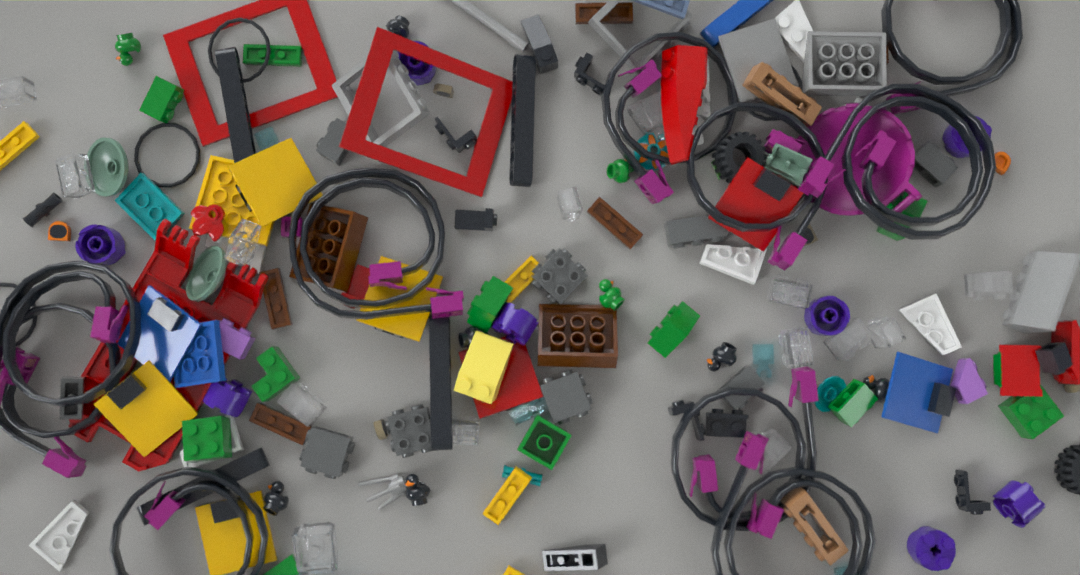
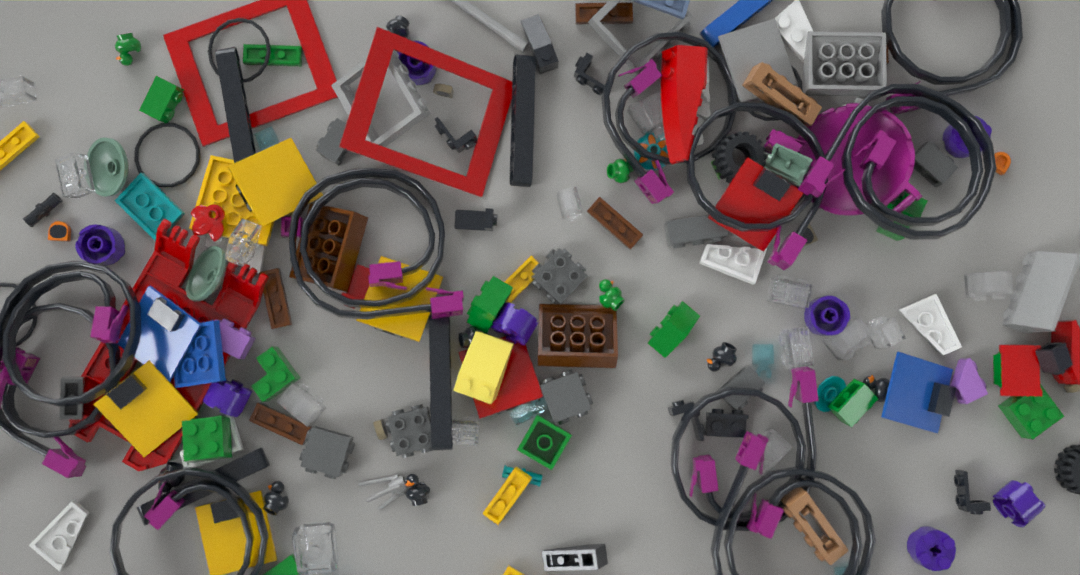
(173, 482): none -> black animal

